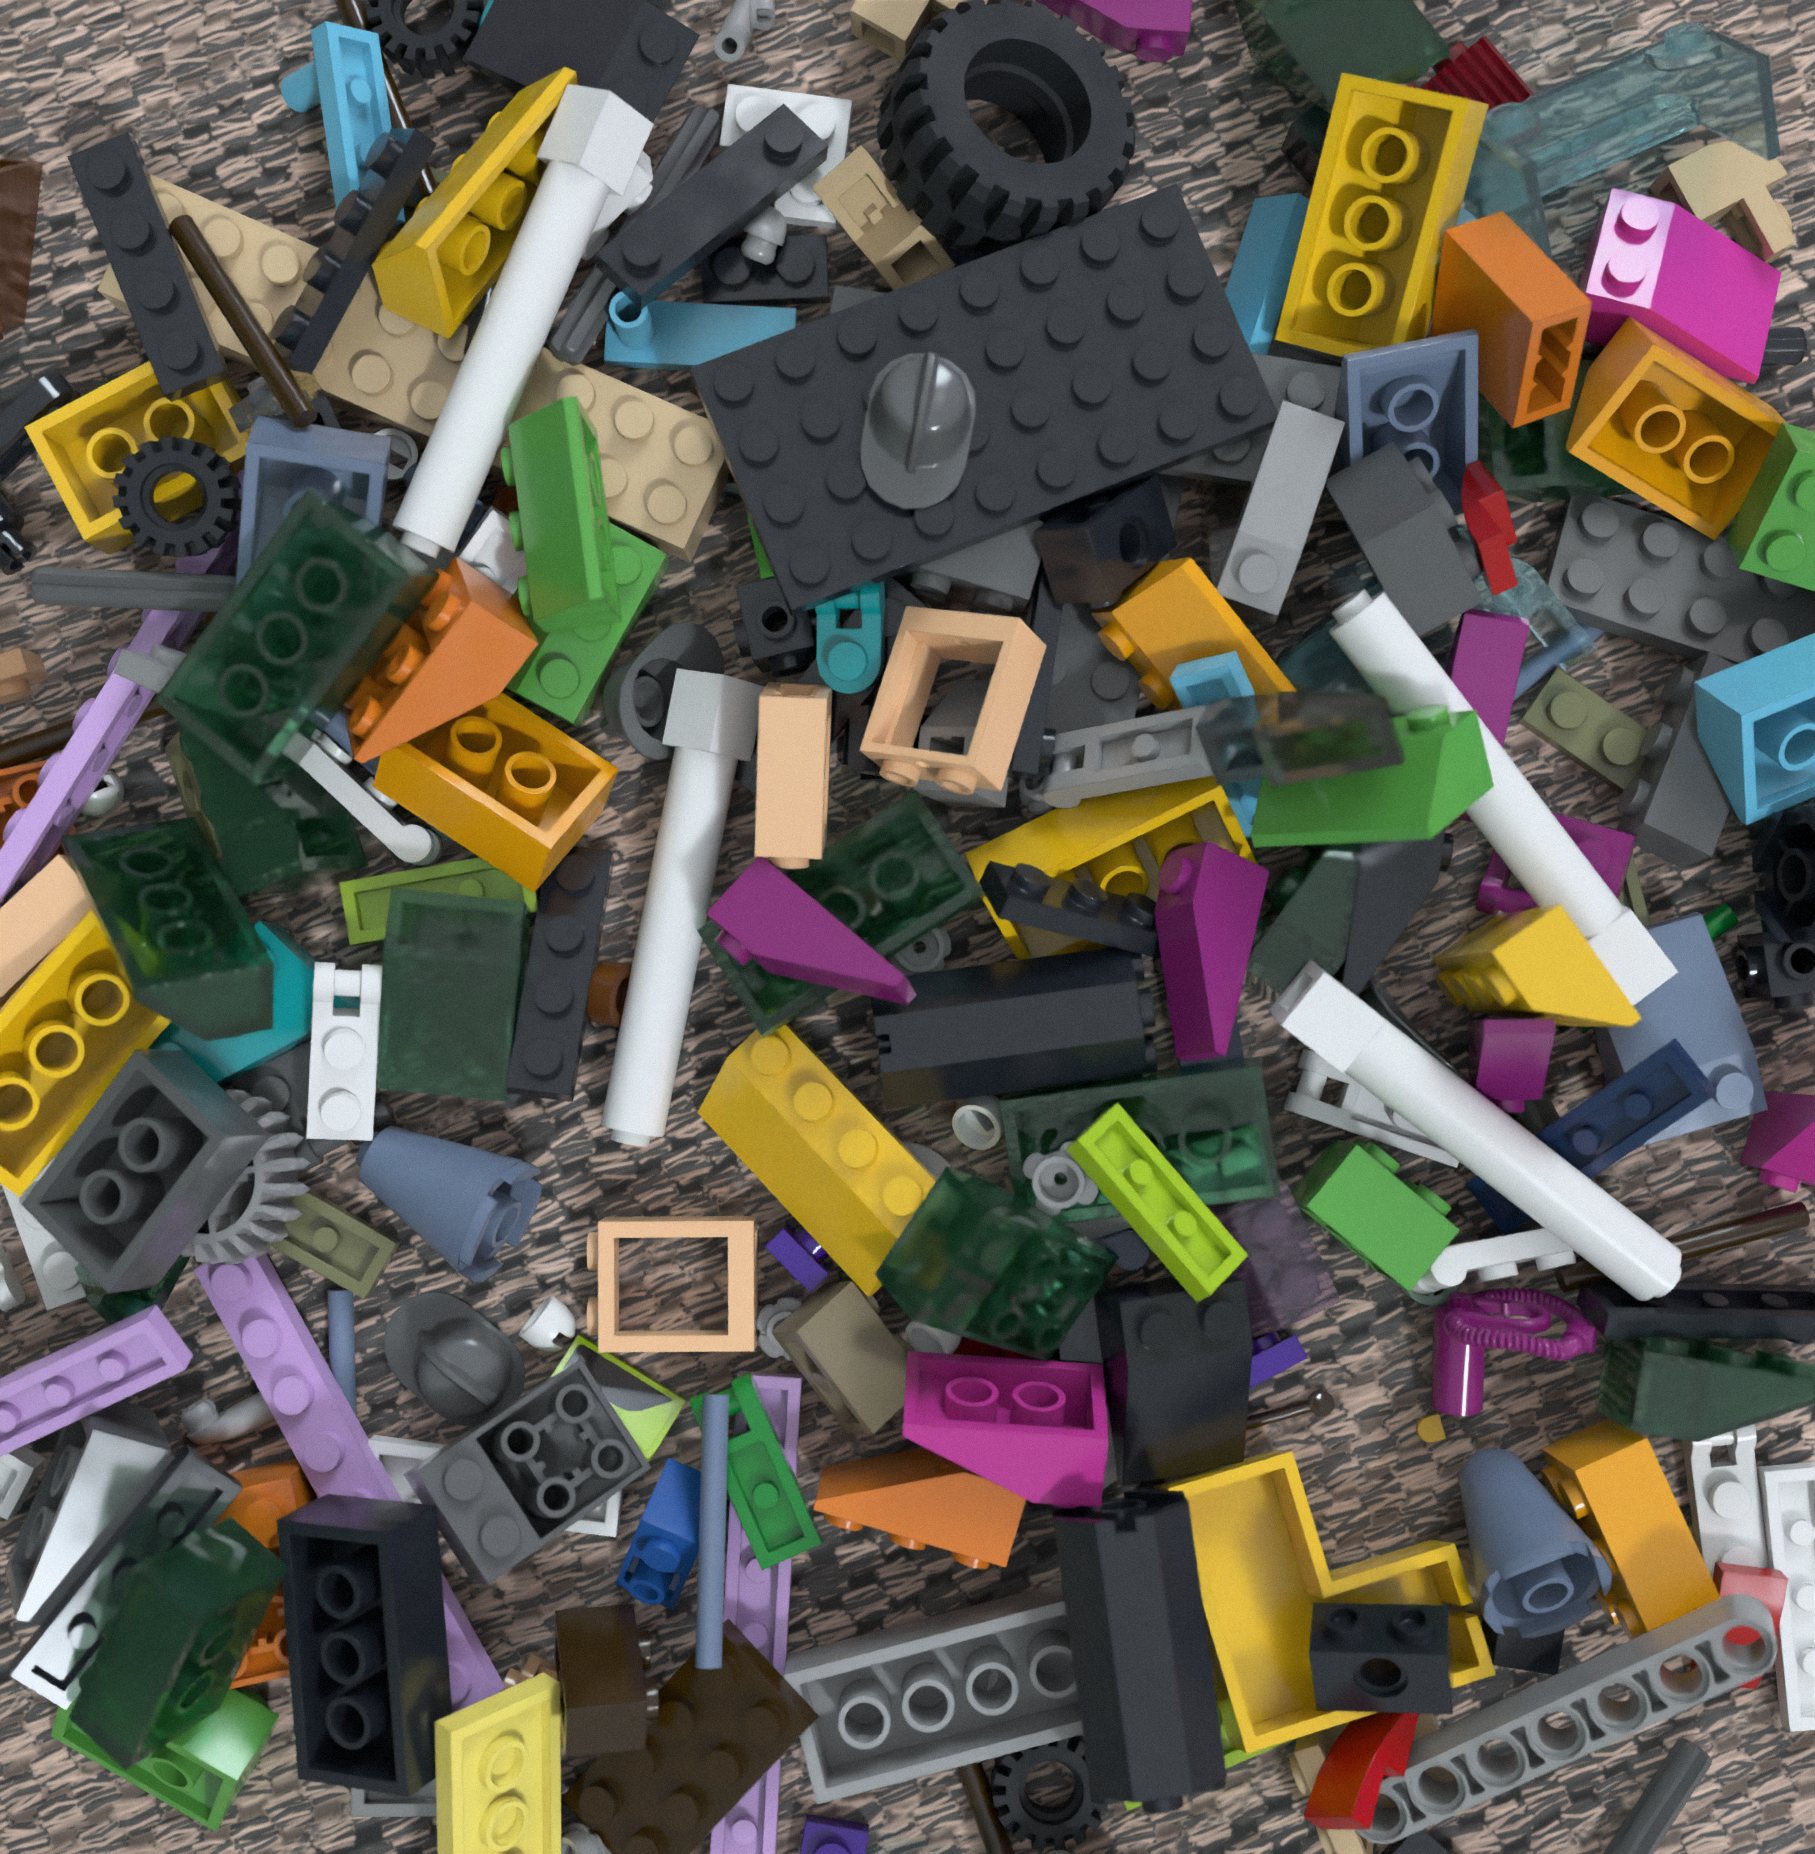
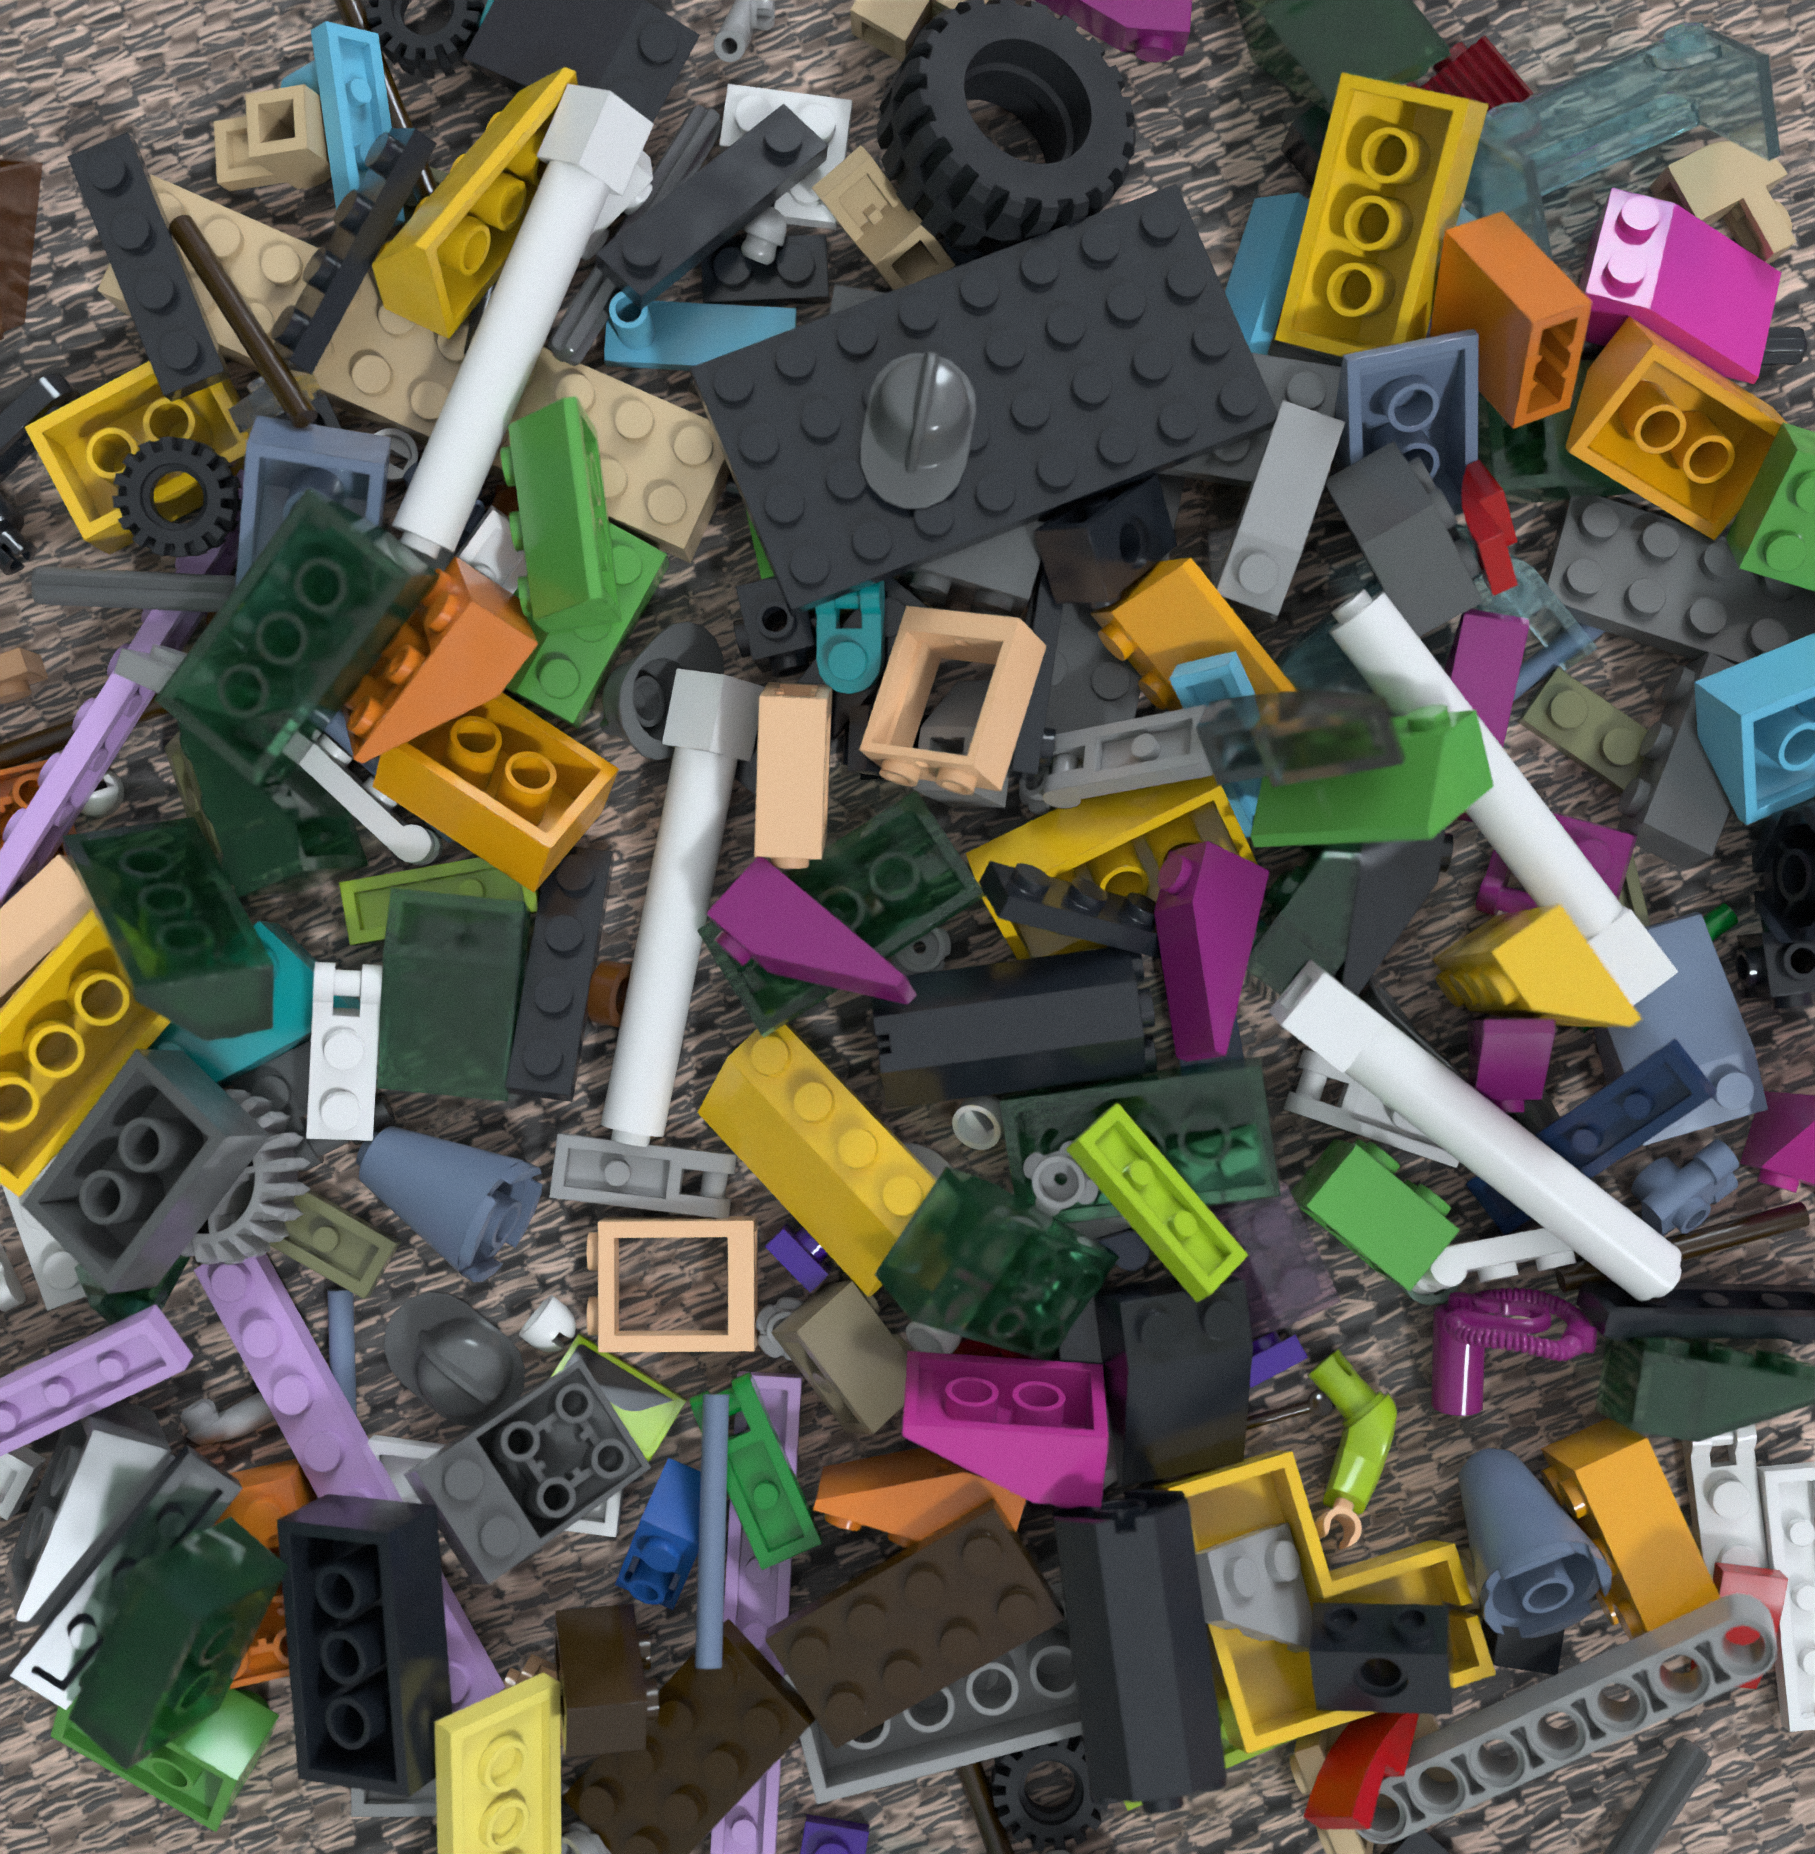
(274, 142): none -> tan brick
(640, 1176): none -> light grey plate
(915, 1624): none -> dark brown plate
(1257, 1587): none -> light grey wing
(1362, 1448): none -> lime arm
(1430, 1428): yellow piece -> none
(1683, 1196): none -> sand blue plate

